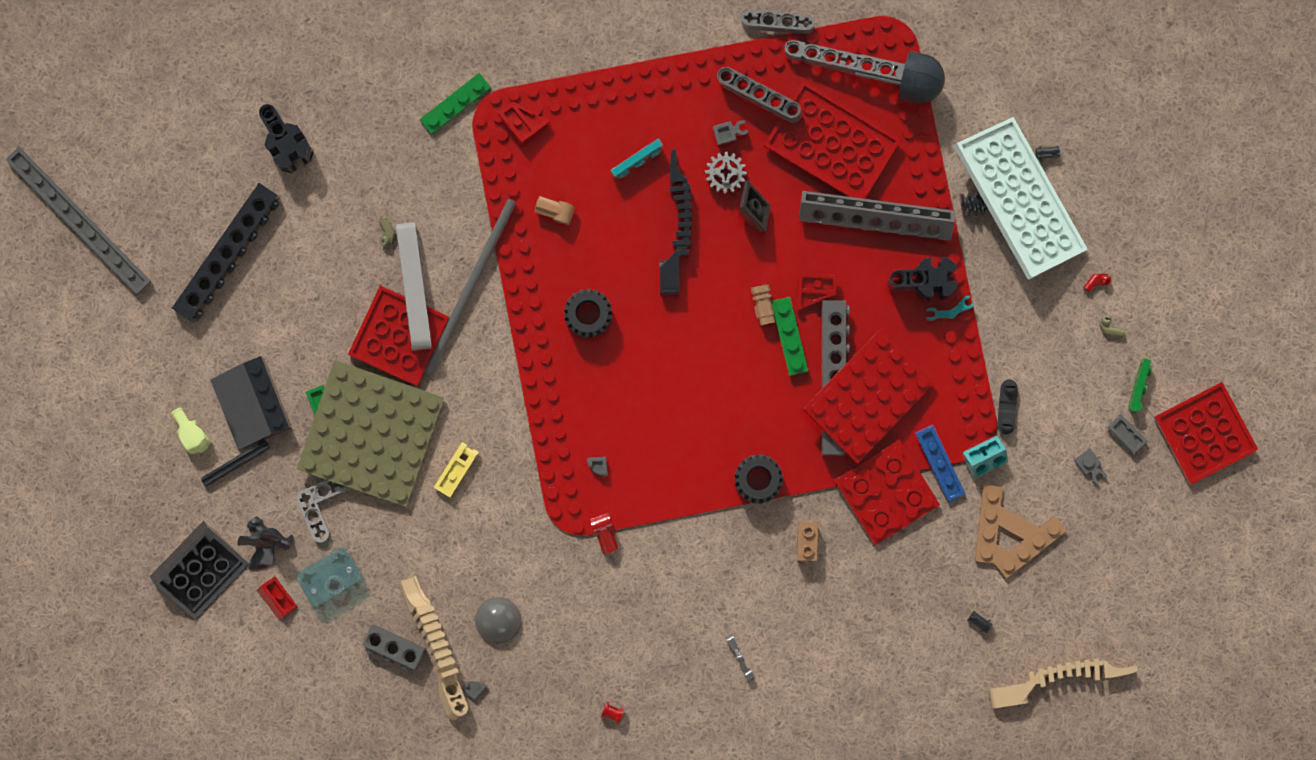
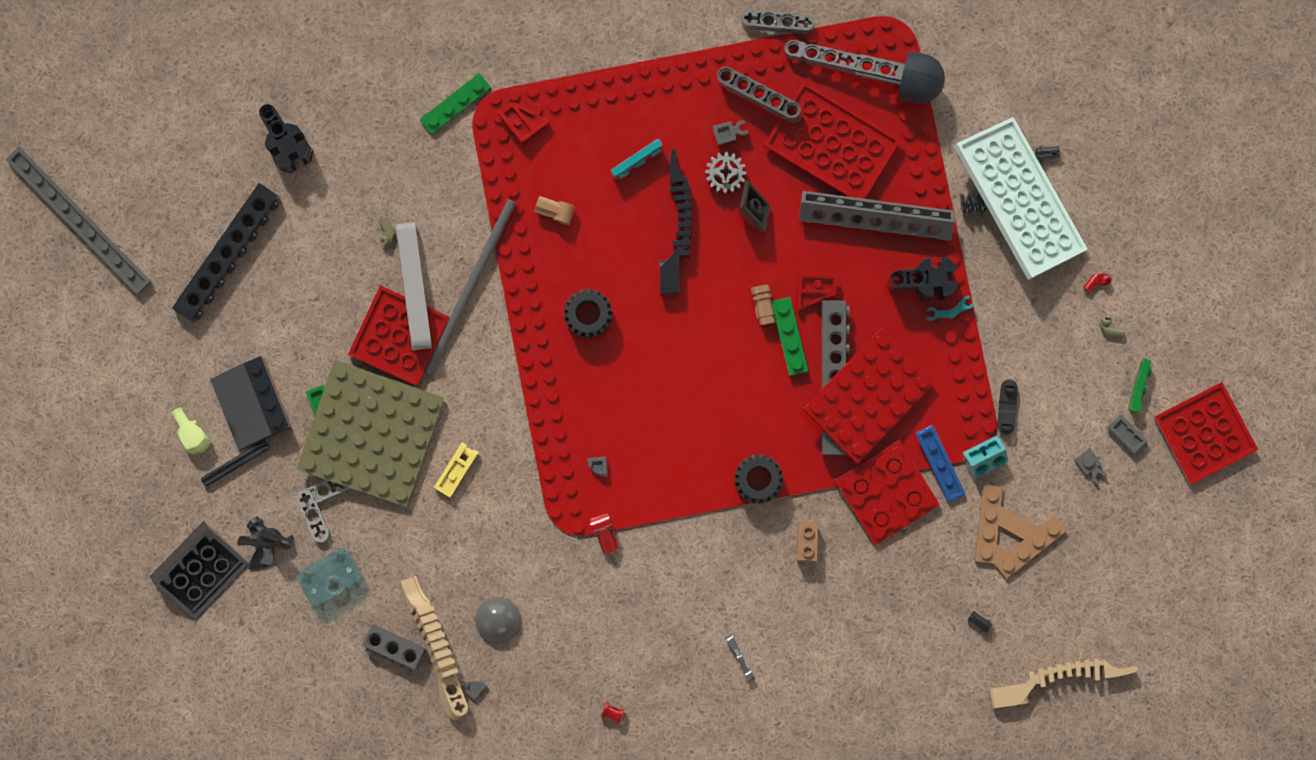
(277, 598): red slope -> none

